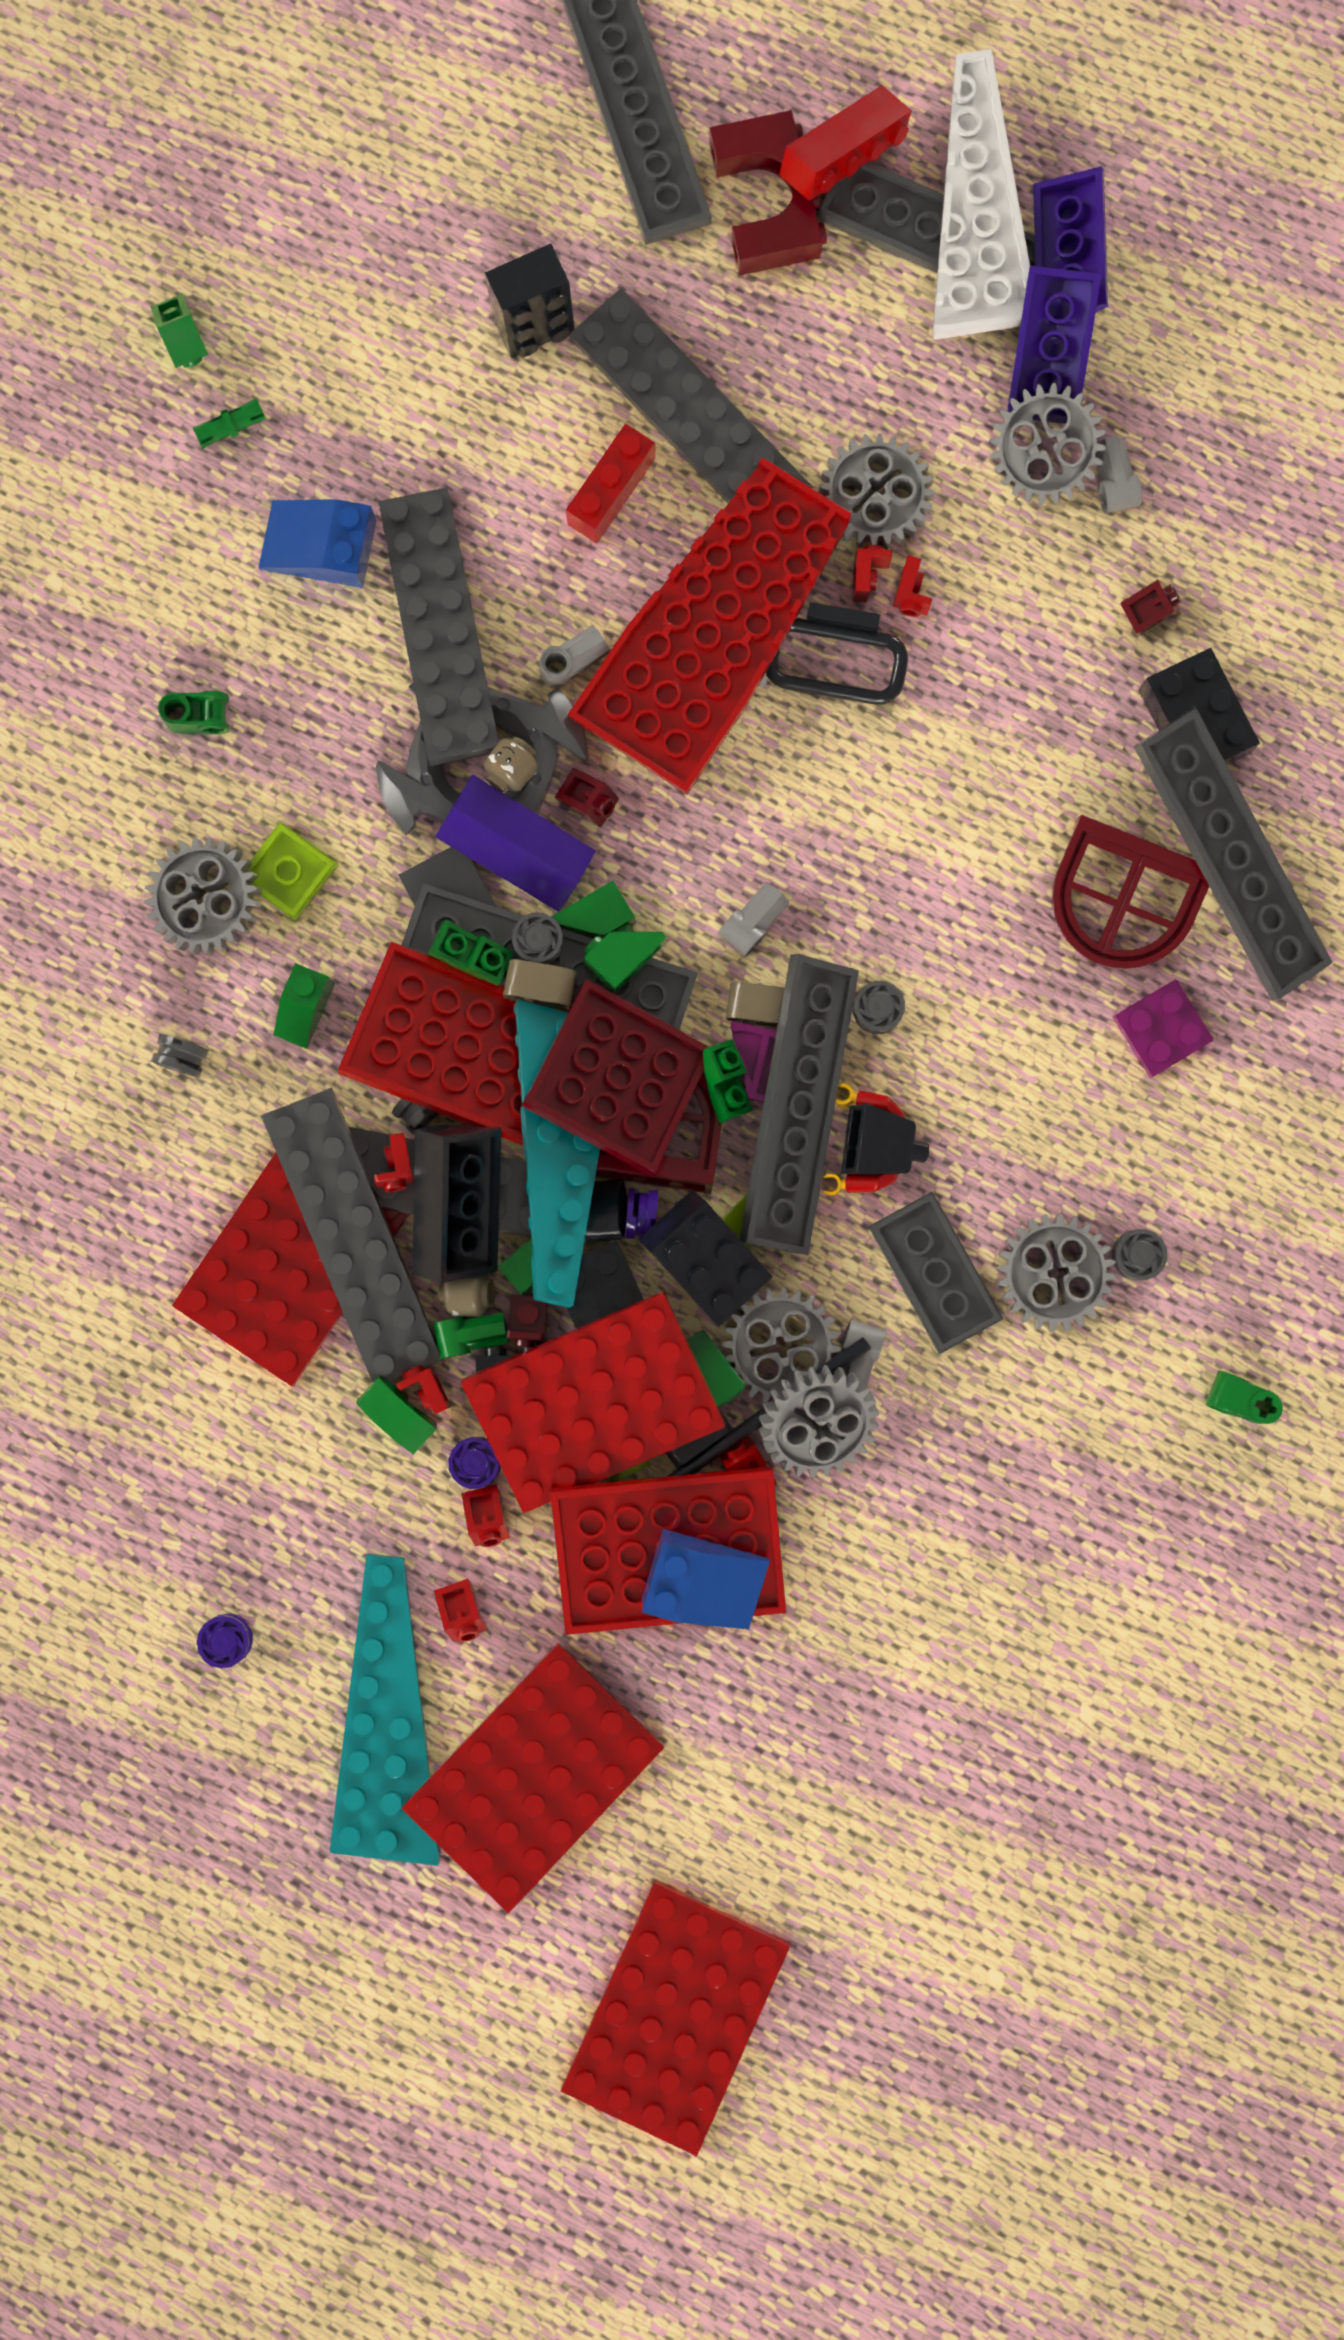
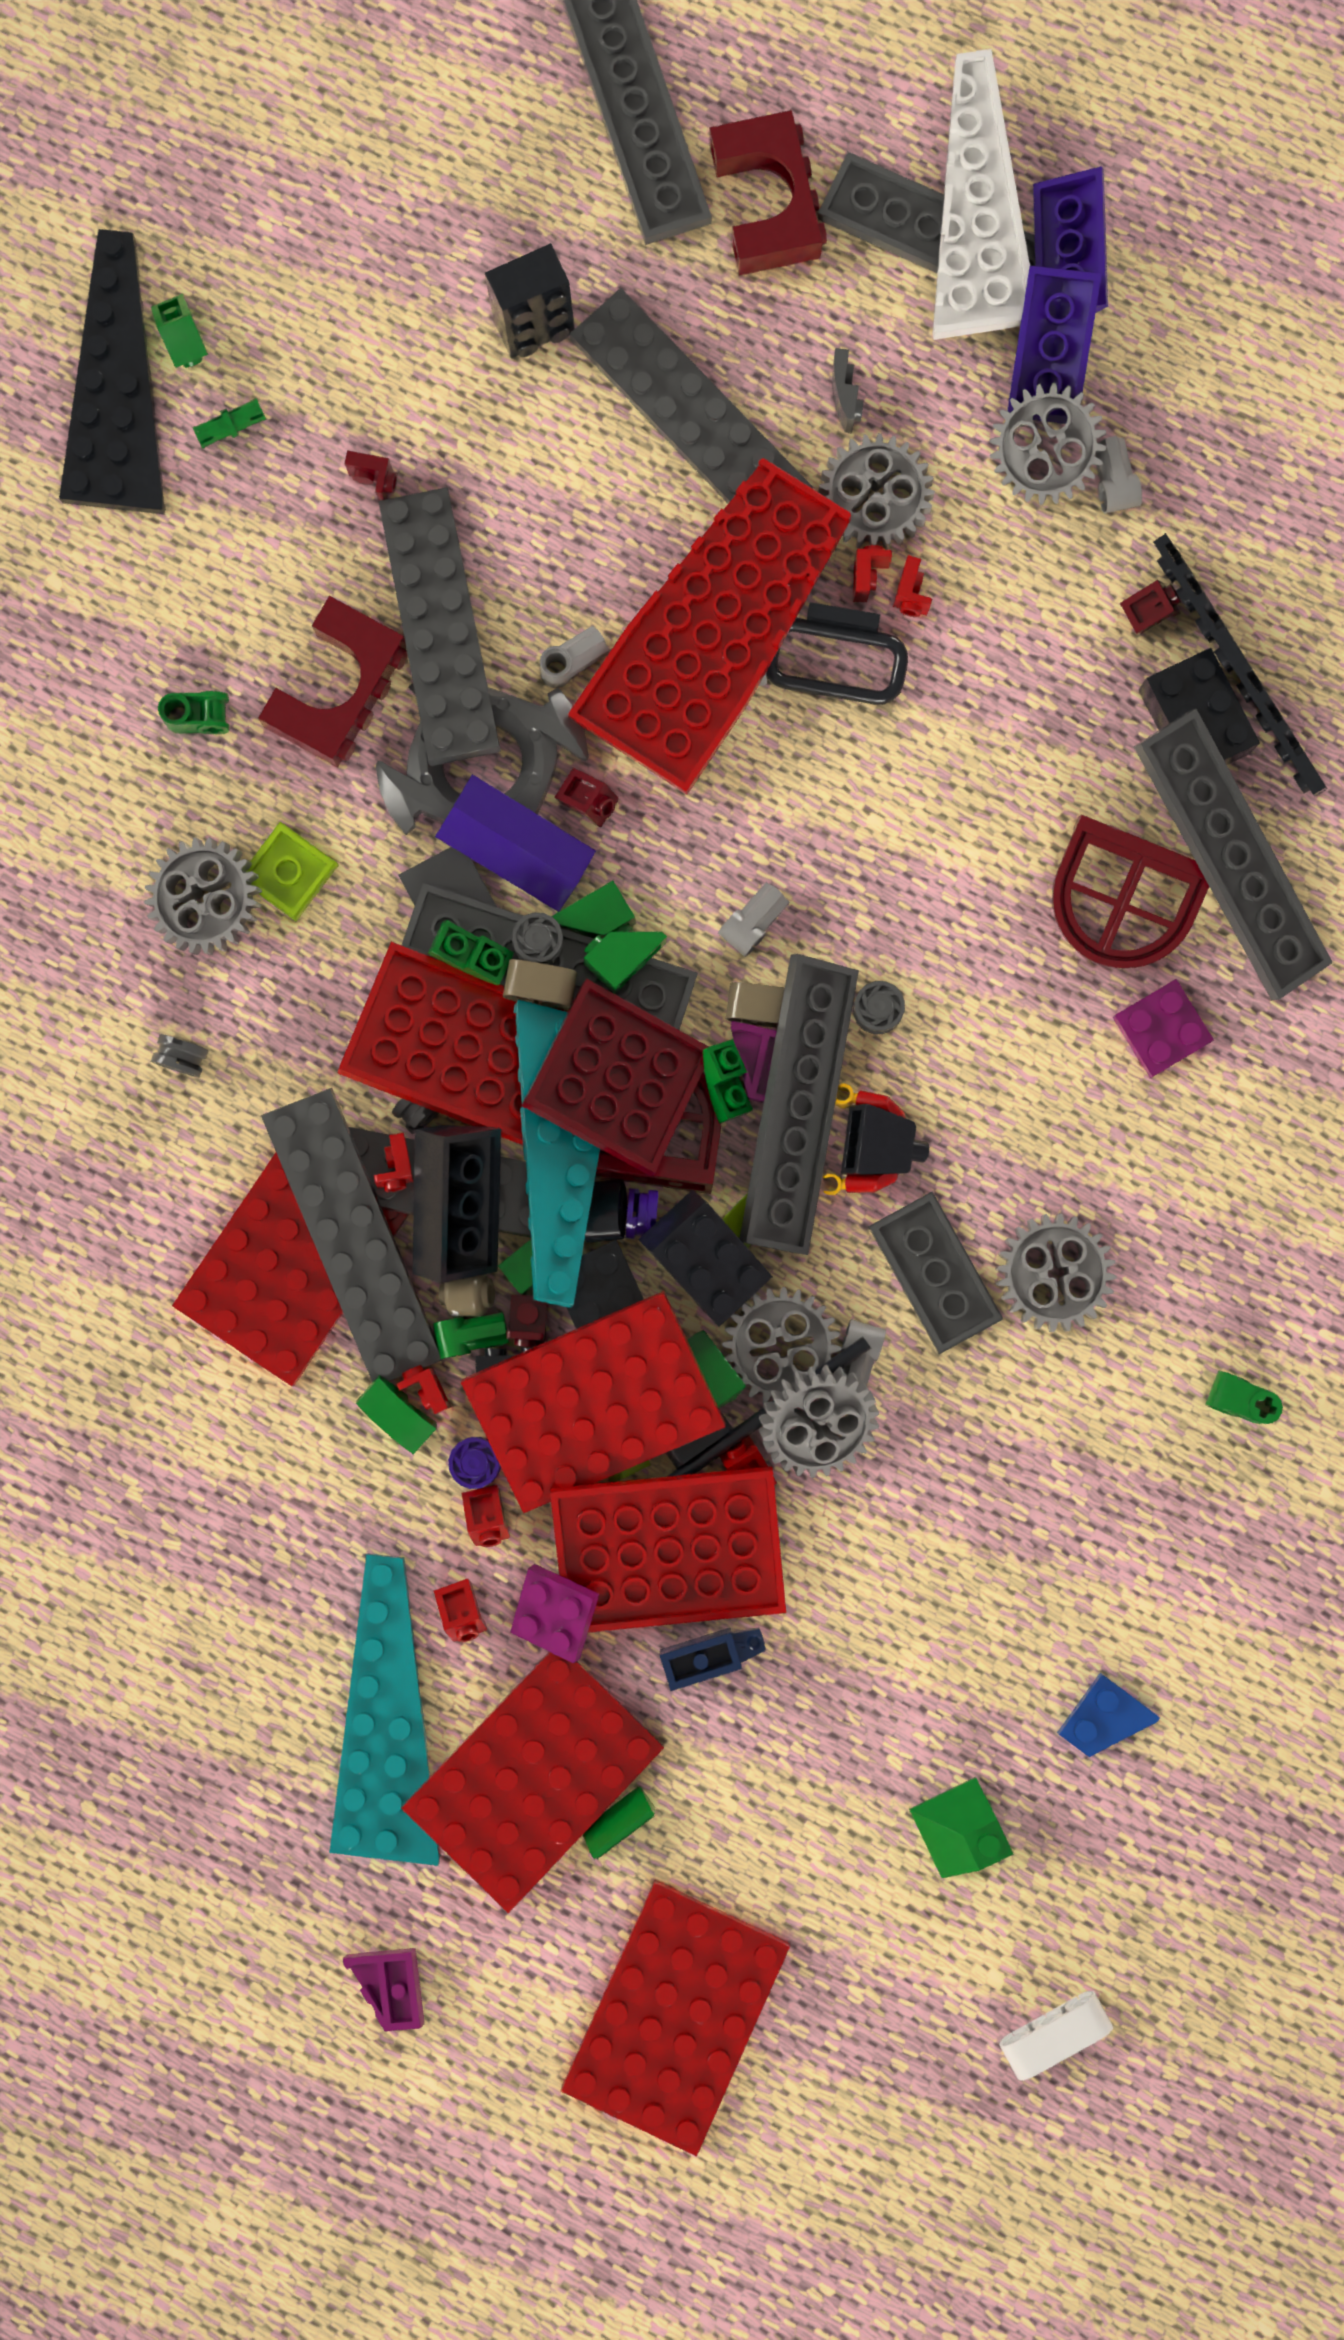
(112, 422): none -> black wing
(225, 1640): dark purple wheel -> none
(302, 1005): green slope -> none
(319, 540): blue slope -> none
(332, 731): none -> dark red arch
(371, 468): none -> dark red bracket
(390, 1986): none -> magenta wing
(510, 764): dark tan head -> none
(554, 1613): none -> magenta plate
(611, 483): red brick -> none
(619, 1822): none -> green slope
(703, 1582): blue slope -> none
(709, 1656): none -> dark blue hinge
(844, 393): none -> dark grey slope
(845, 143): red brick -> none
(961, 1830): none -> green slope
(1056, 2036): none -> white beam
(1105, 1717): none -> blue wing
(1139, 1255): dark grey wheel -> none
(1233, 659): none -> black wing

